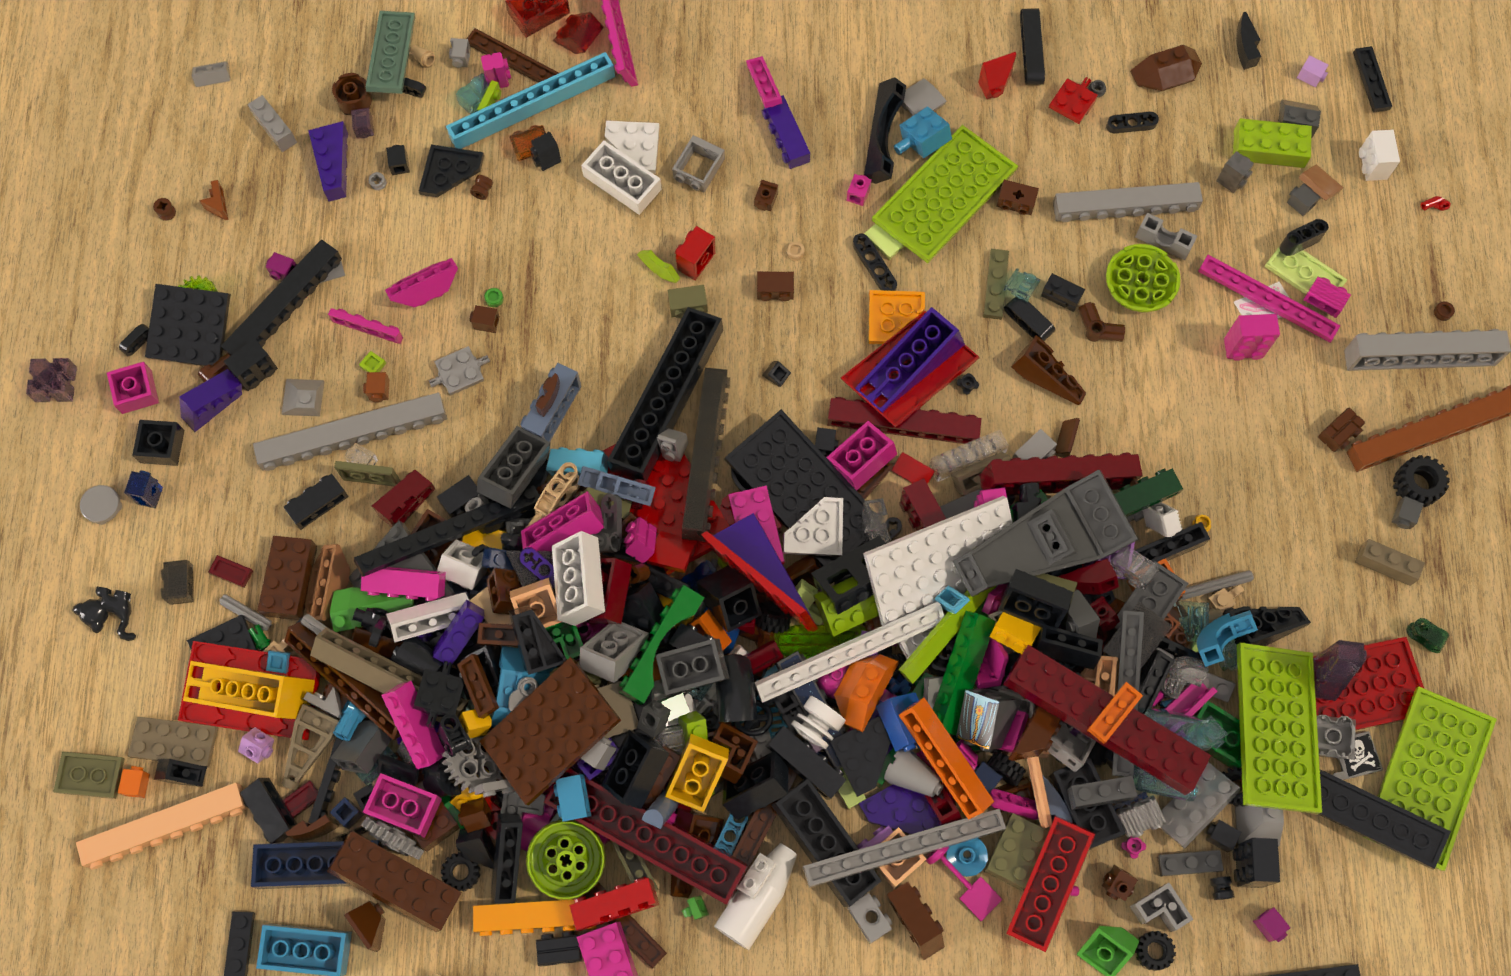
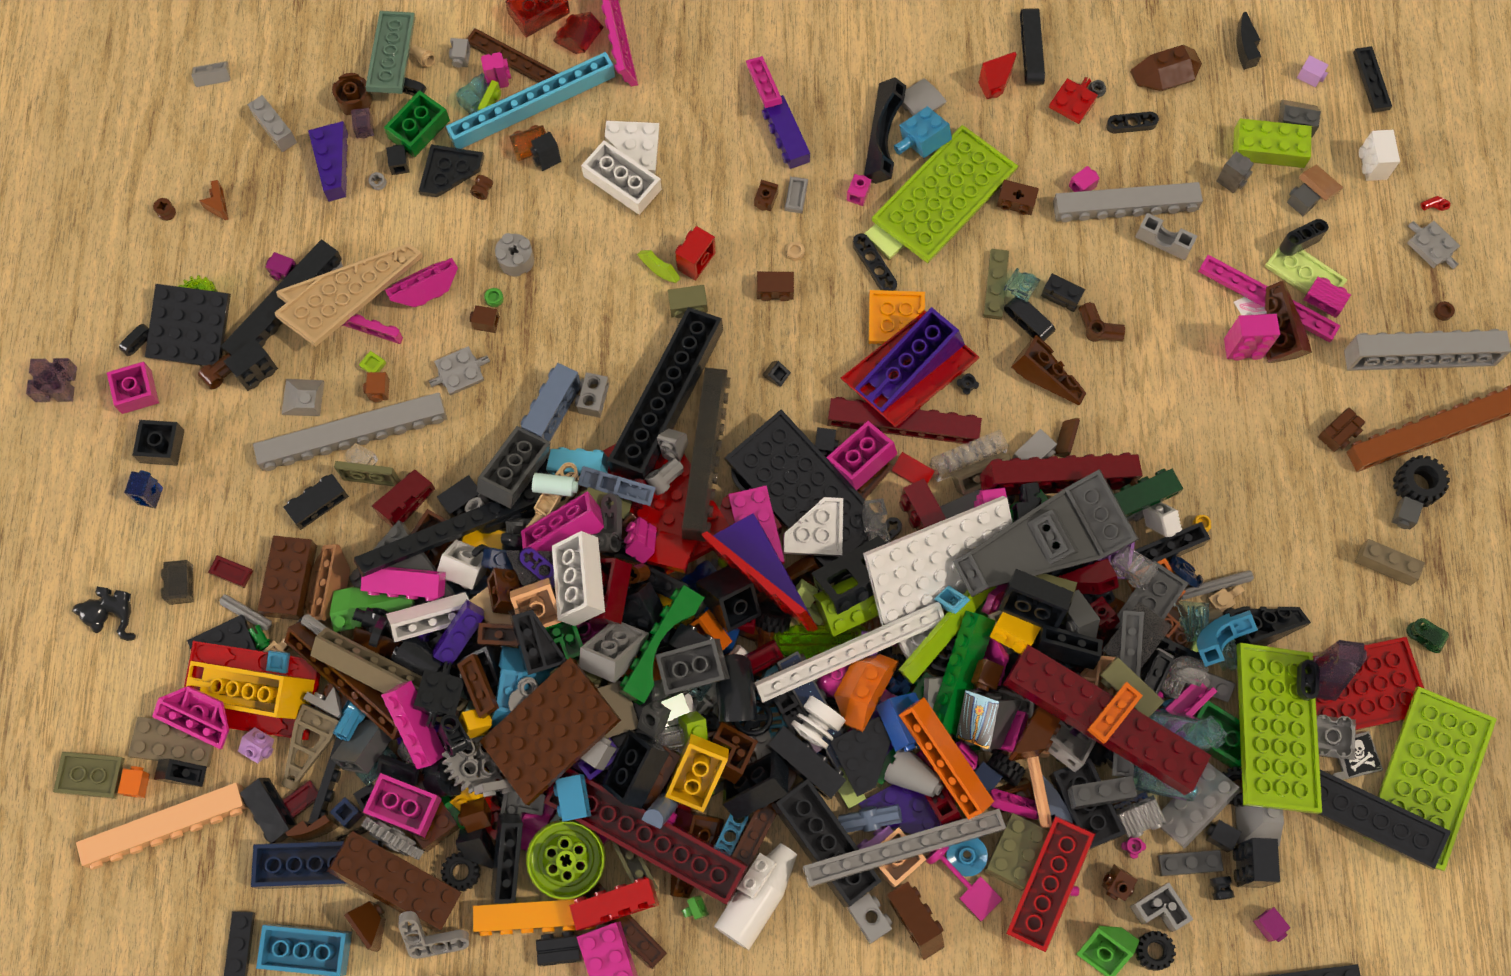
(100, 504): light grey tile -> none
(194, 714): none -> dark pink wedge
(209, 399): dark purple wedge -> none
(329, 300): none -> tan wing
(417, 123): none -> green brick
(418, 945): none -> light grey beam
(514, 254): none -> light grey brick
(551, 389): reddish brown slope -> none
(554, 484): none -> light aqua brick
(596, 395): none -> light grey brick
(664, 476): none -> light grey piece
(705, 149): light grey window -> none
(796, 195): none -> light grey tile
(871, 818): none -> sand blue piece
(987, 675): none -> reddish brown brick
(1084, 180): none -> dark pink brick
(1118, 673): none -> olive brick
(1144, 263): lime brick -> none
(1185, 571): none -> dark blue tile
(1293, 338): none -> reddish brown wedge
(1308, 681): none -> black plate
(1433, 244): none -> light grey plate

